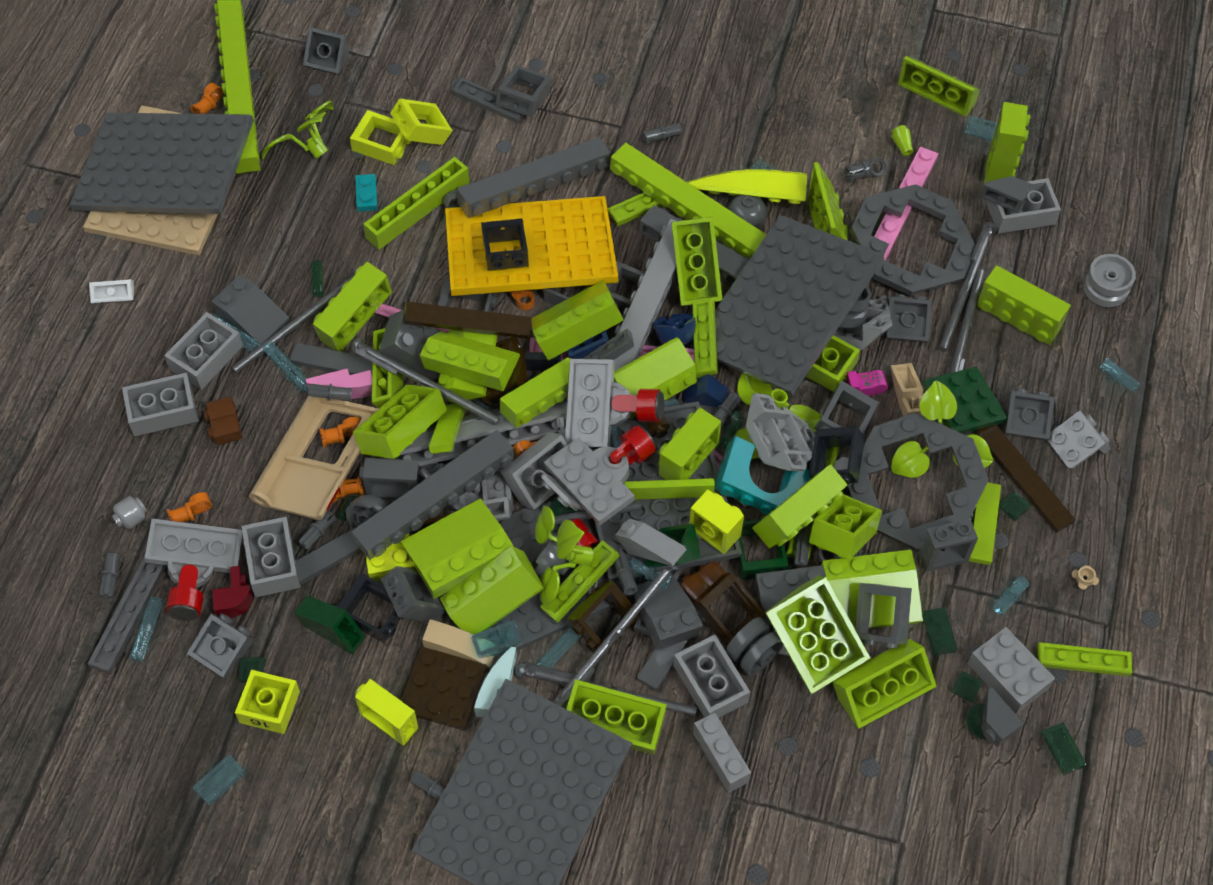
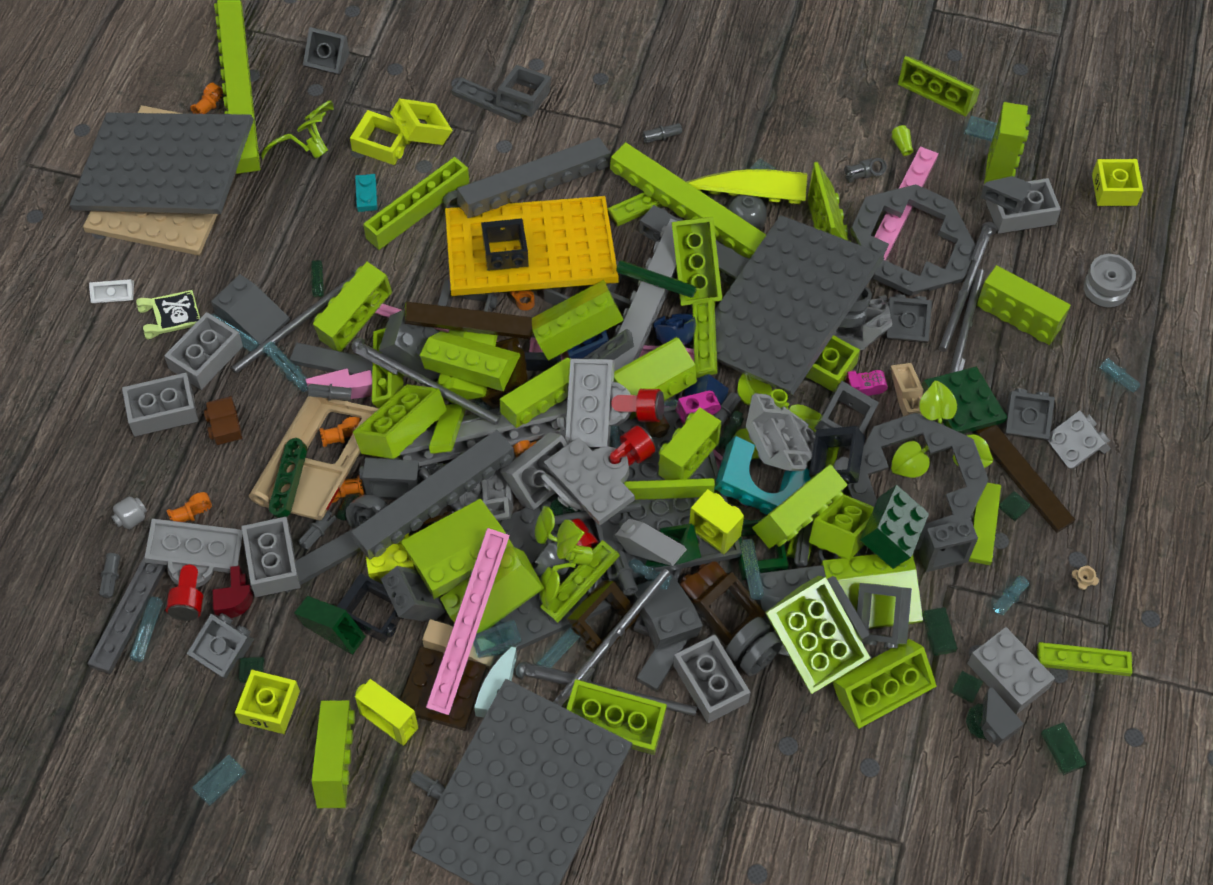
(171, 312): none -> flag
(288, 478): none -> dark green beam
(333, 754): none -> lime wedge
(467, 621): none -> bright pink plate
(656, 279): none -> dark green axle
(705, 400): none -> dark pink leg
(721, 752): light grey brick -> none
(752, 569): none -> clear light blue axle
(849, 609): none -> dark grey tile
(894, 527): none -> dark green brick
(1117, 182): none -> neon yellow brick

